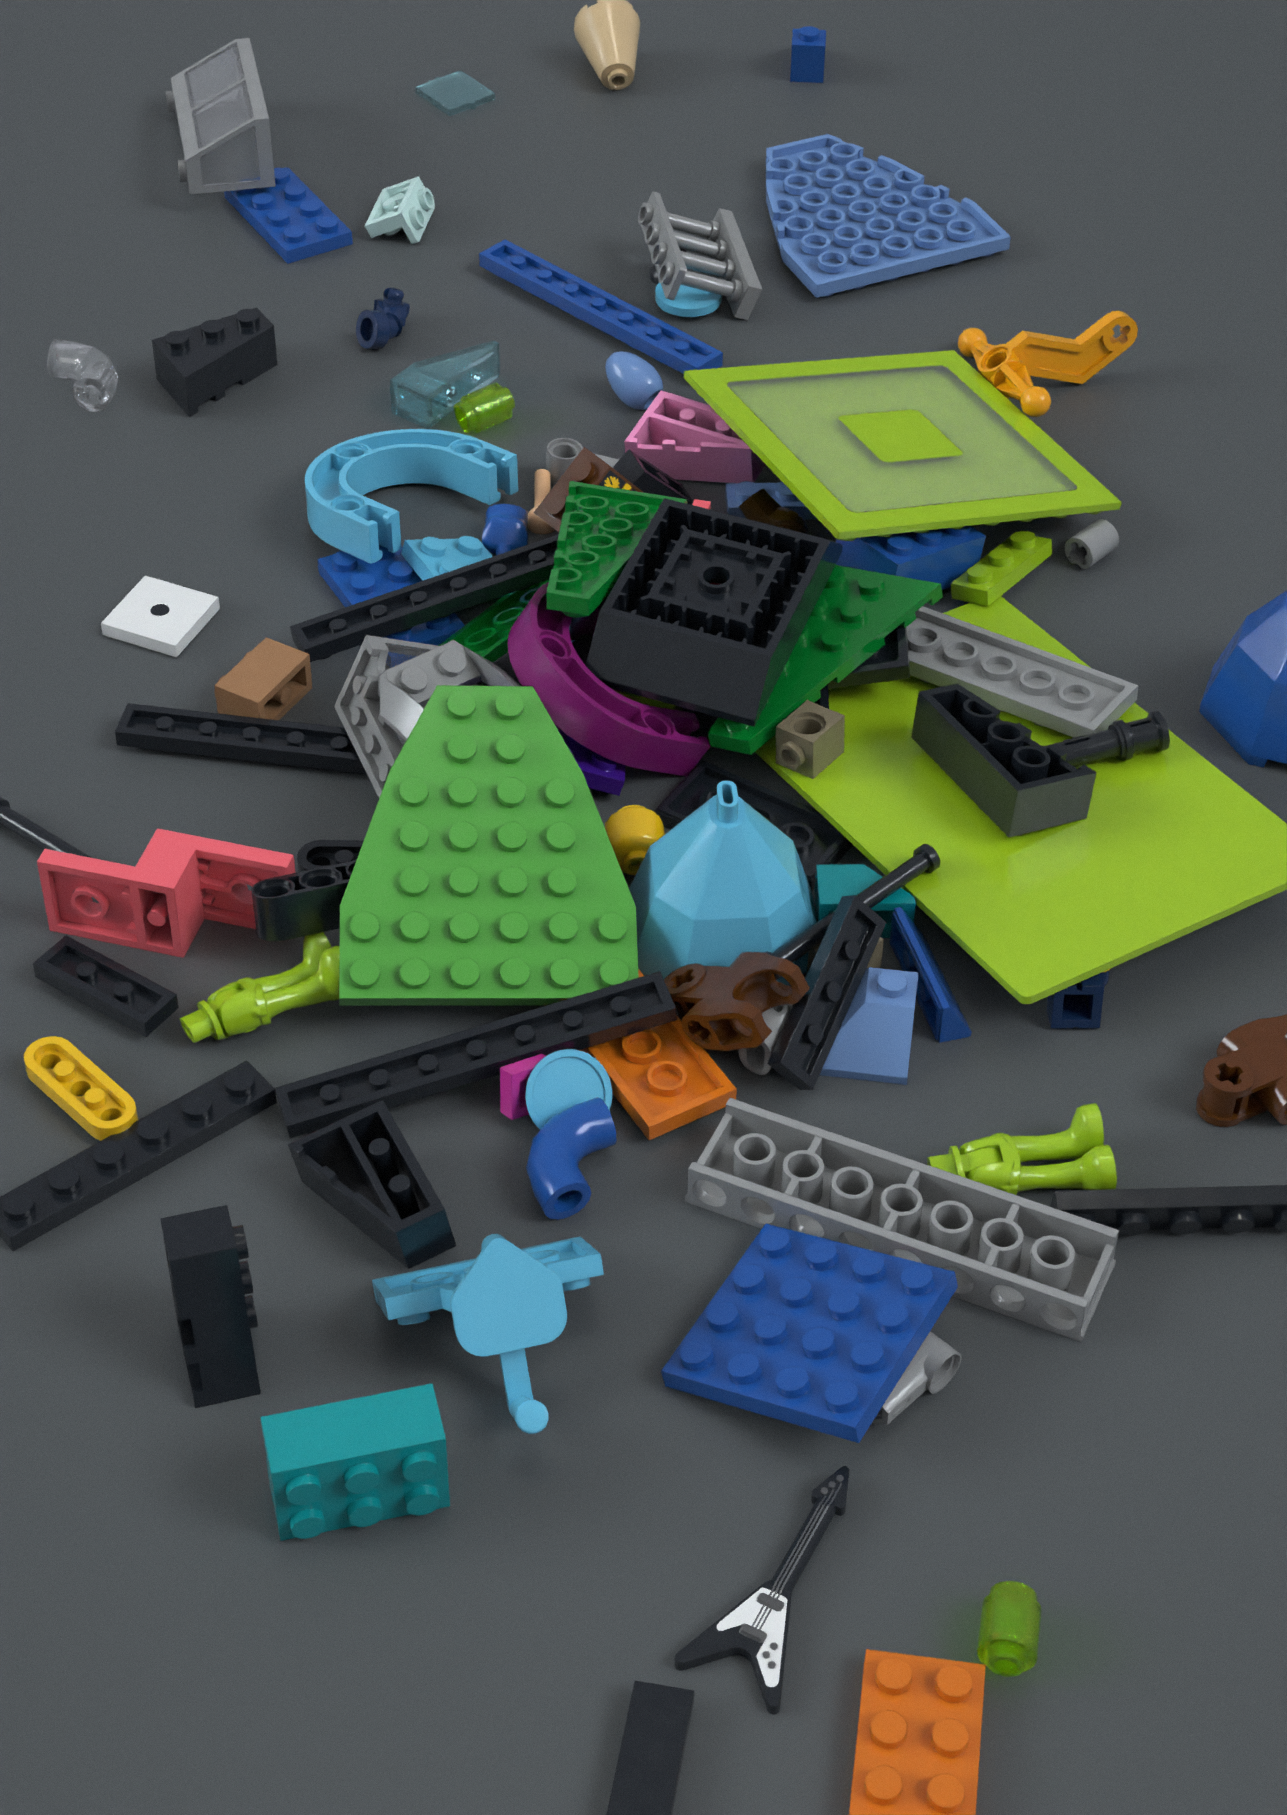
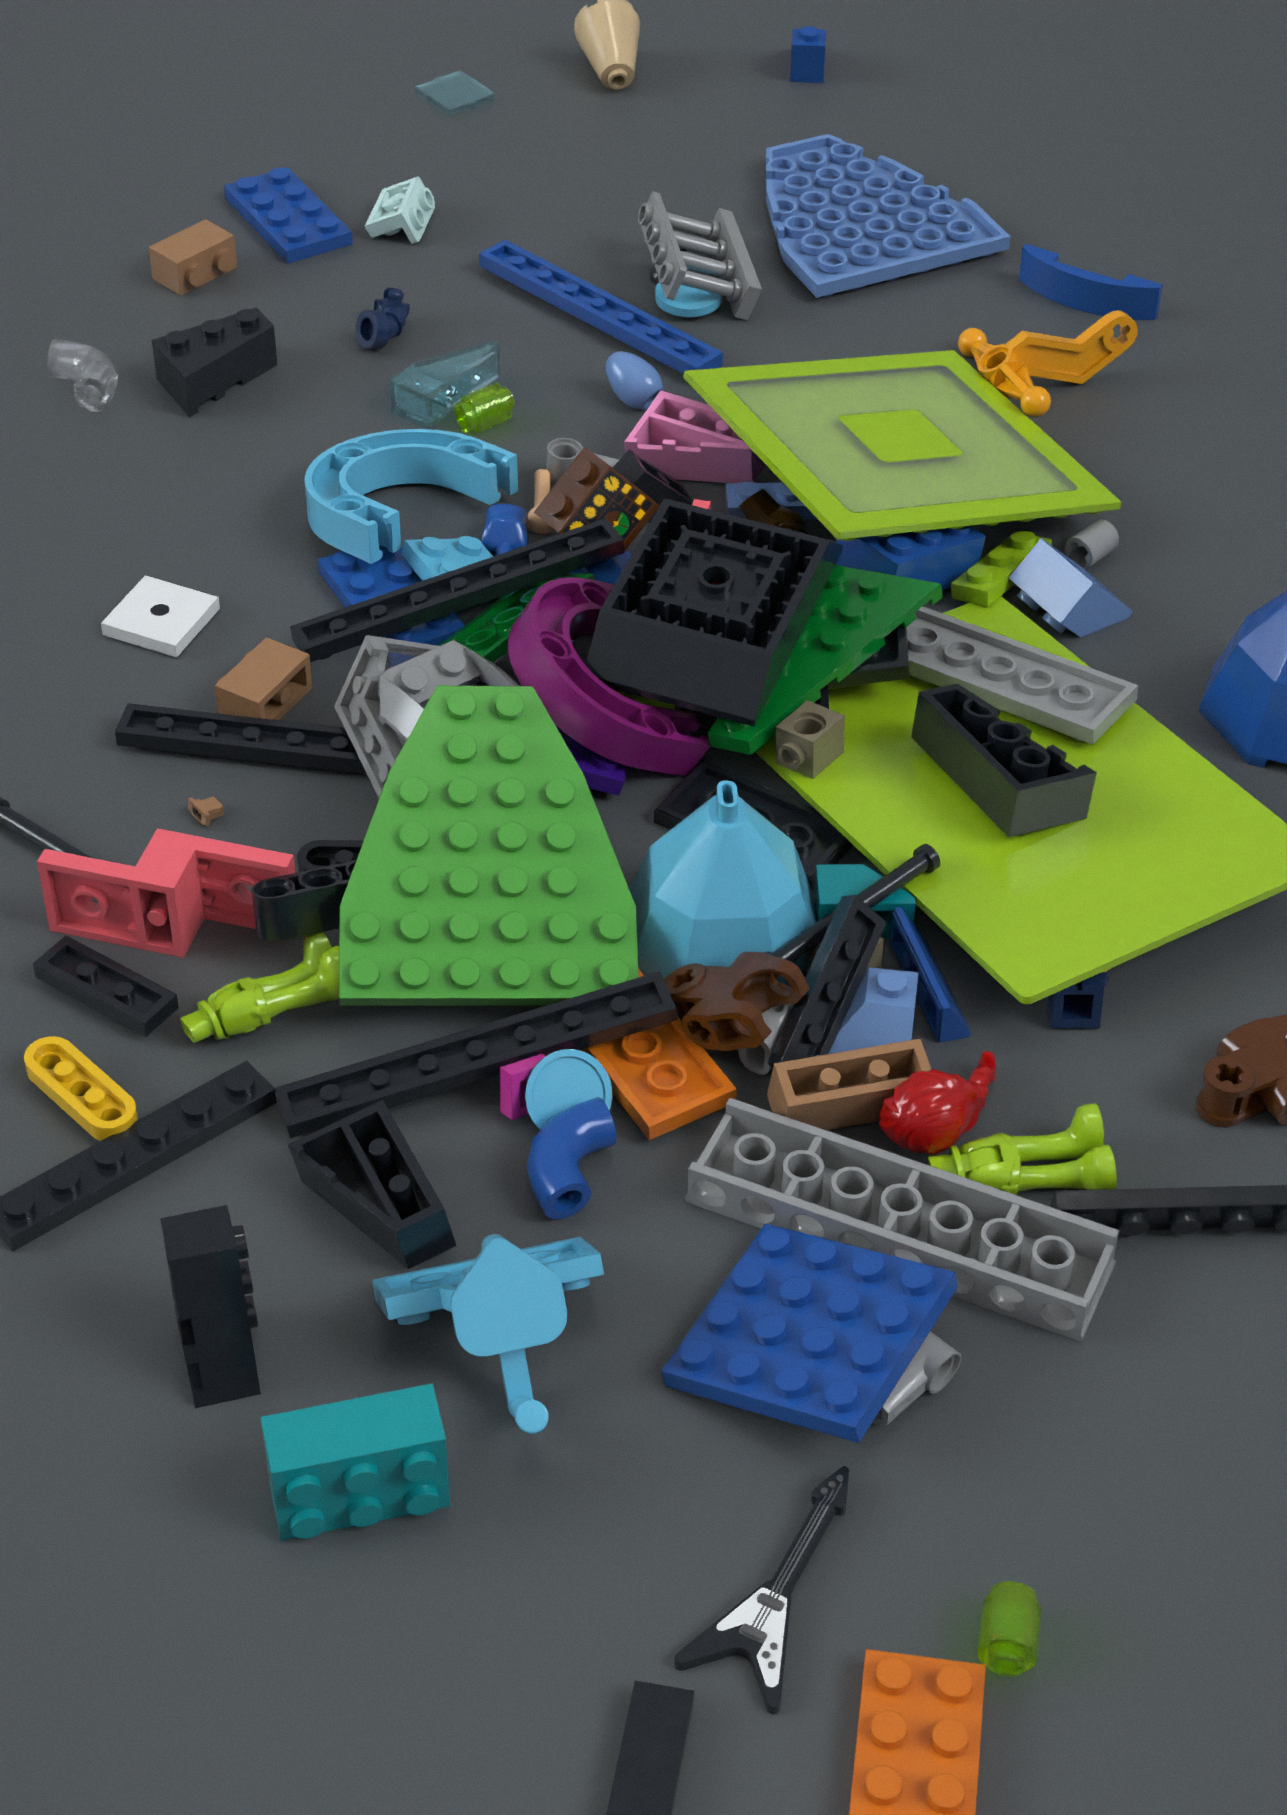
(193, 257): none -> medium nougat brick
(205, 809): none -> medium nougat piece
(223, 122): windscreen -> none
(596, 543): green wing -> none
(632, 833): yellow head -> none
(845, 1085): none -> medium nougat brick
(936, 1107): none -> red hair
(1066, 592): none -> medium blue slope
(1087, 289): none -> blue slope
(1118, 741): black pin -> none

